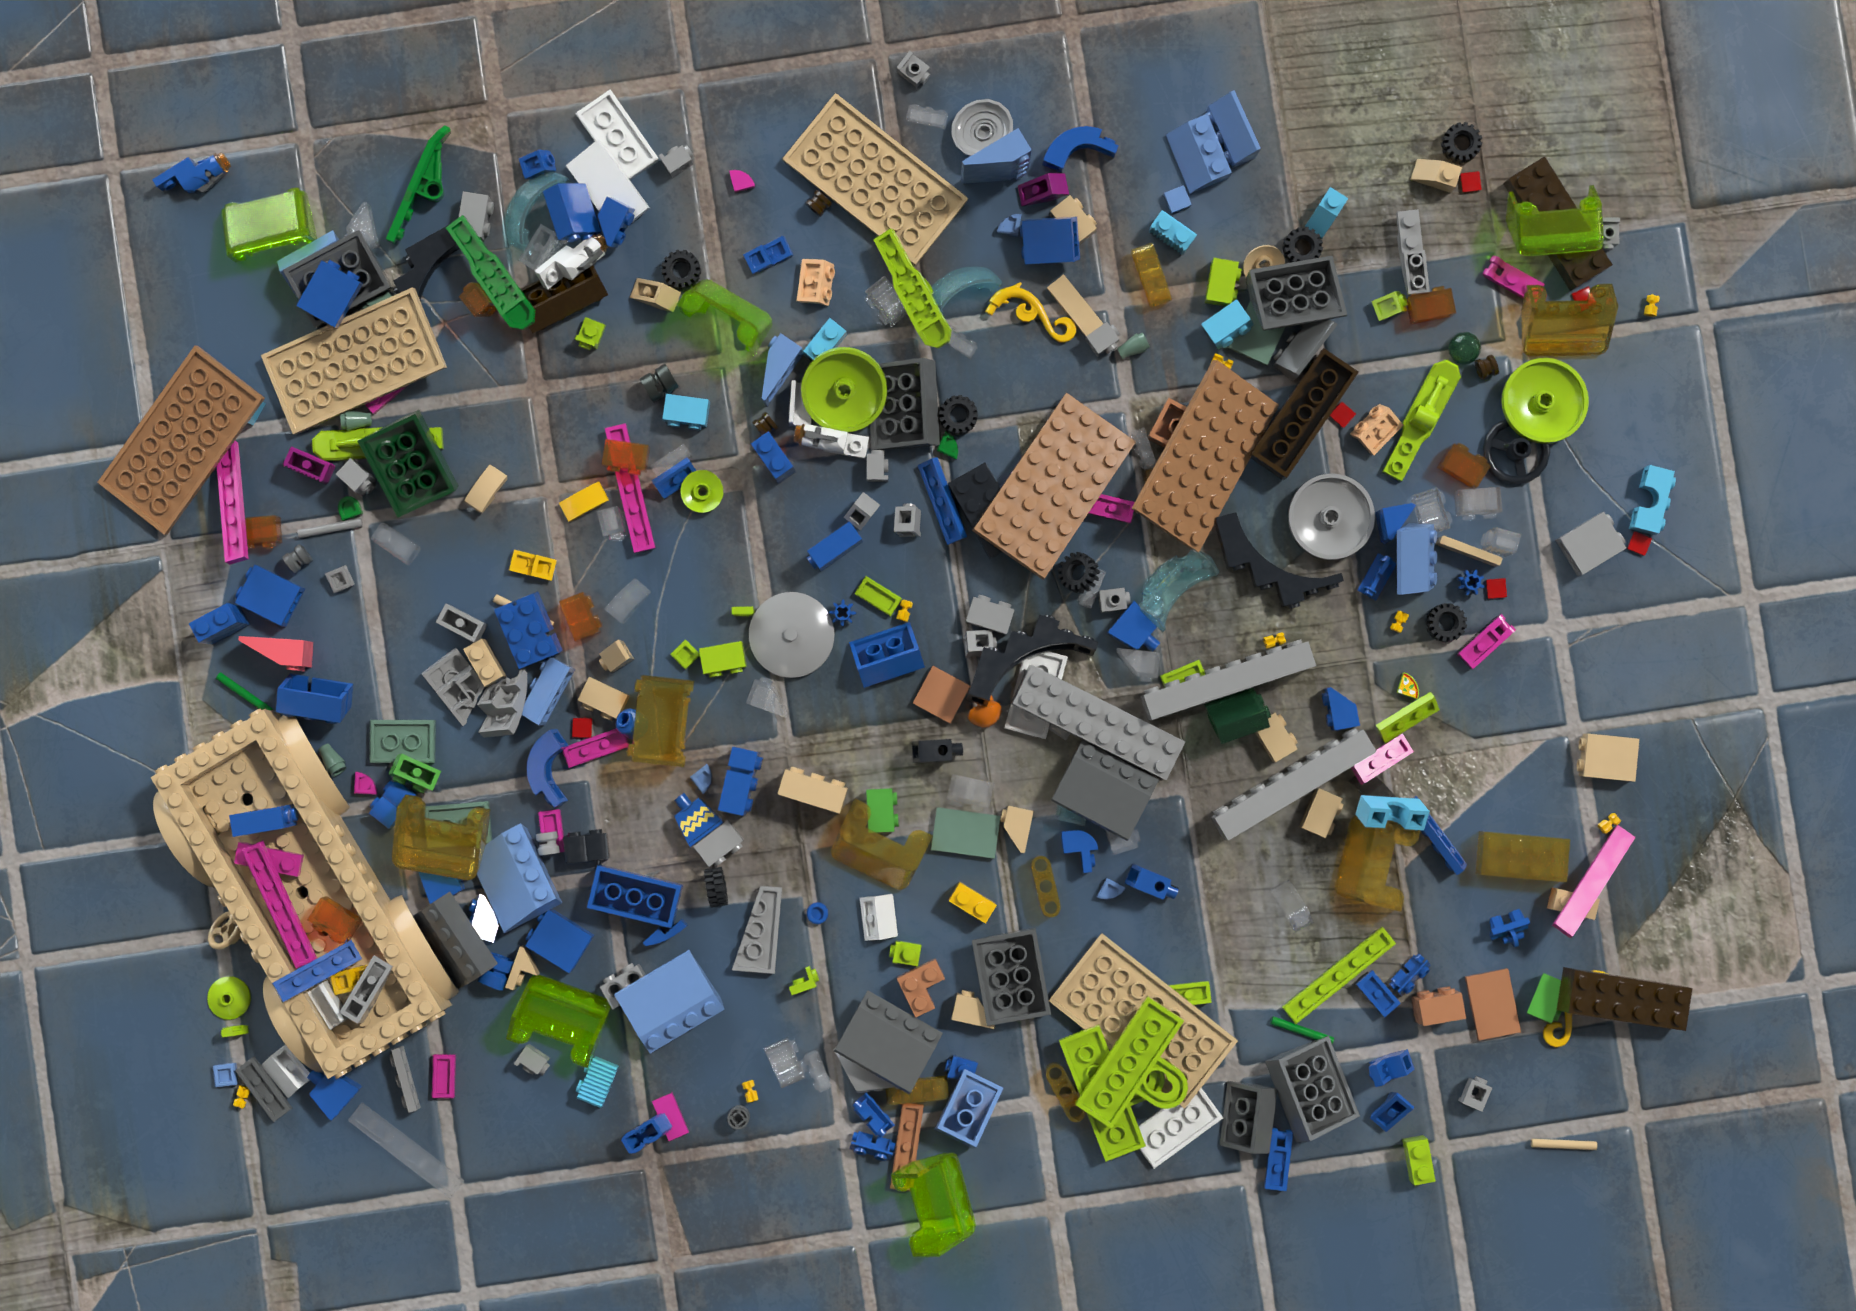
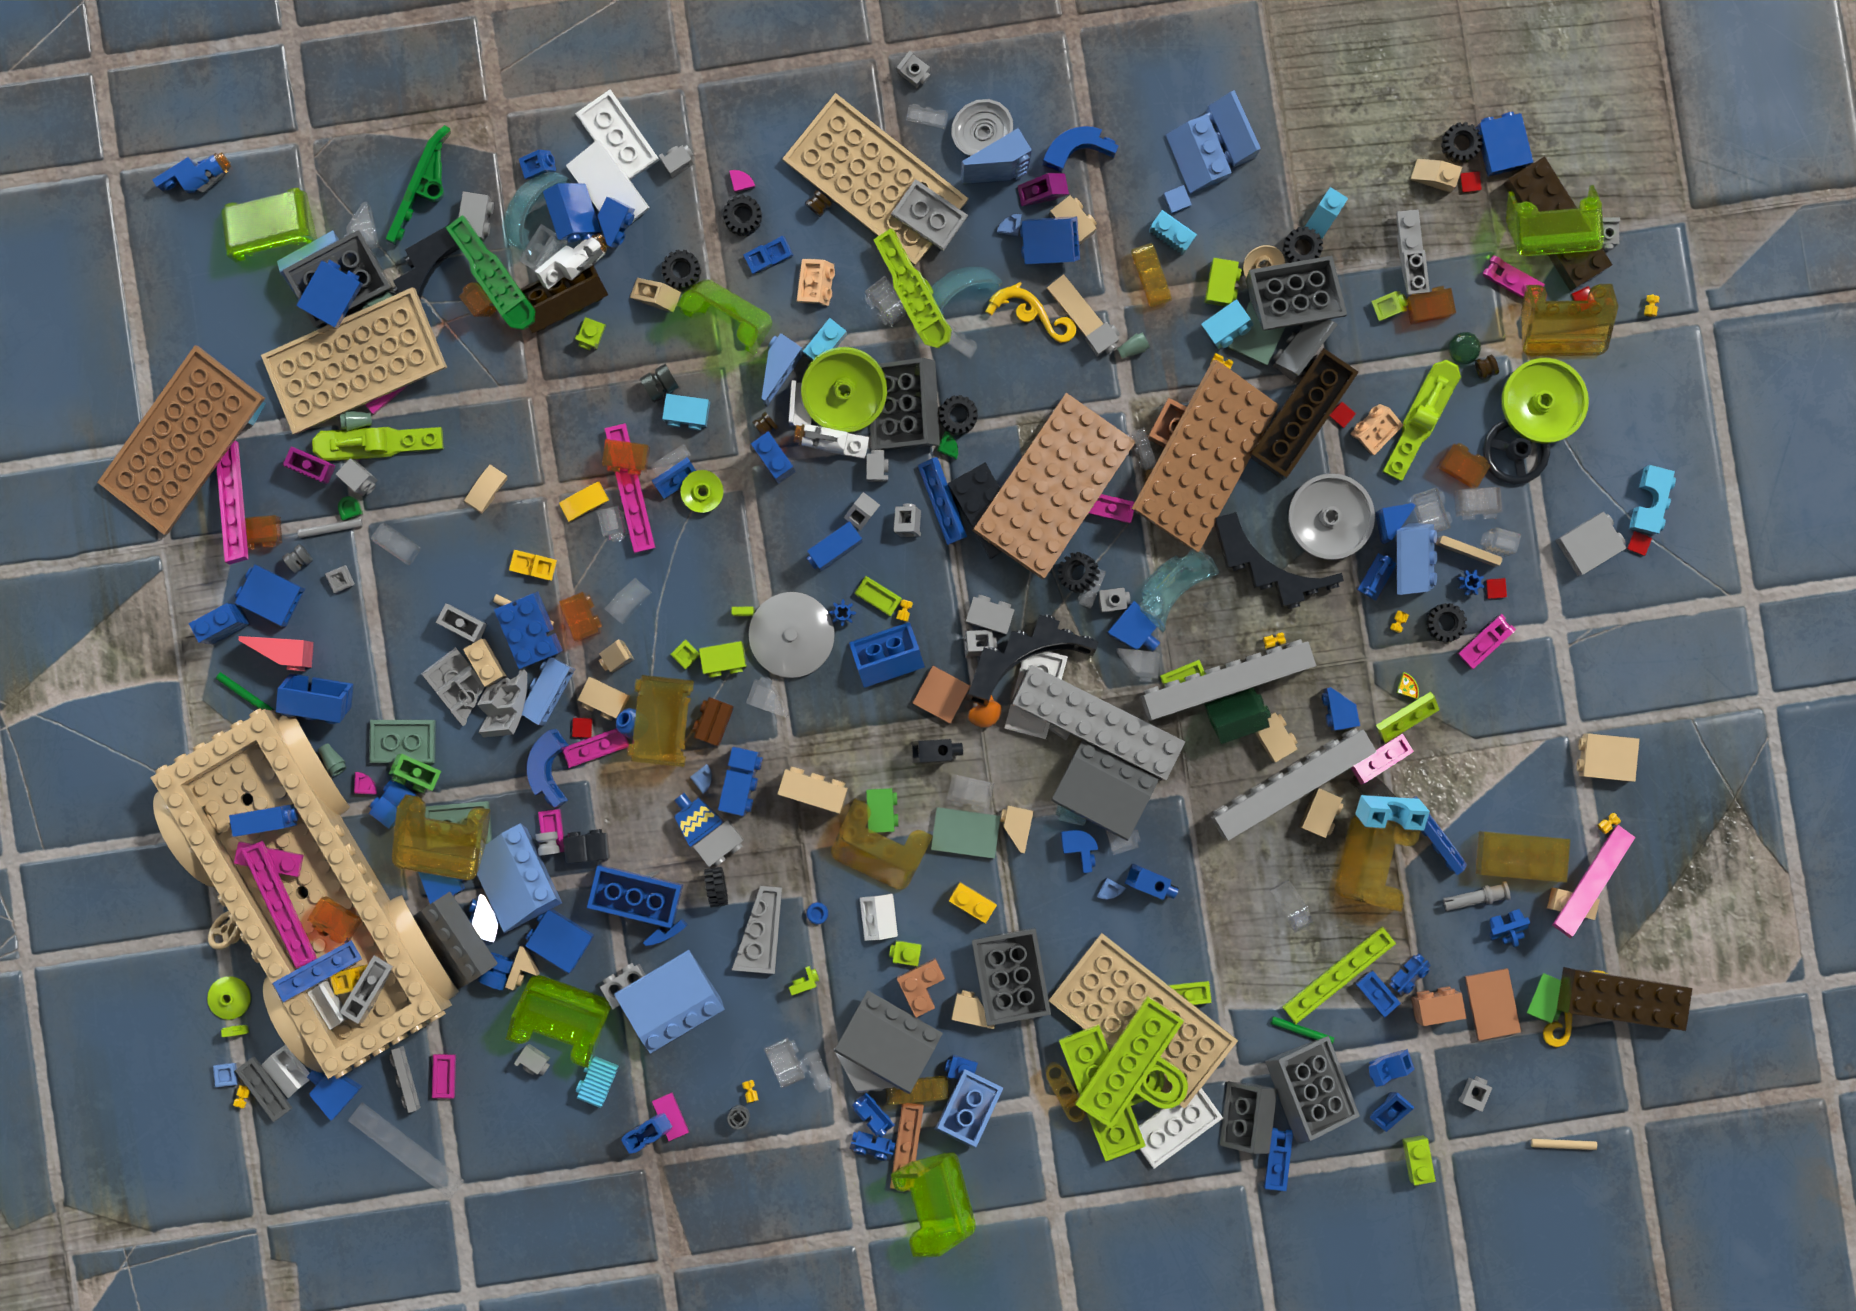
(408, 463): dark green slope -> none
(713, 721): none -> reddish brown brick
(751, 224): none -> black tyre
(929, 215): none -> light grey tile
(1052, 894): clear yellow beam -> none
(1487, 895): none -> light grey pin
(1504, 144): none -> blue brick

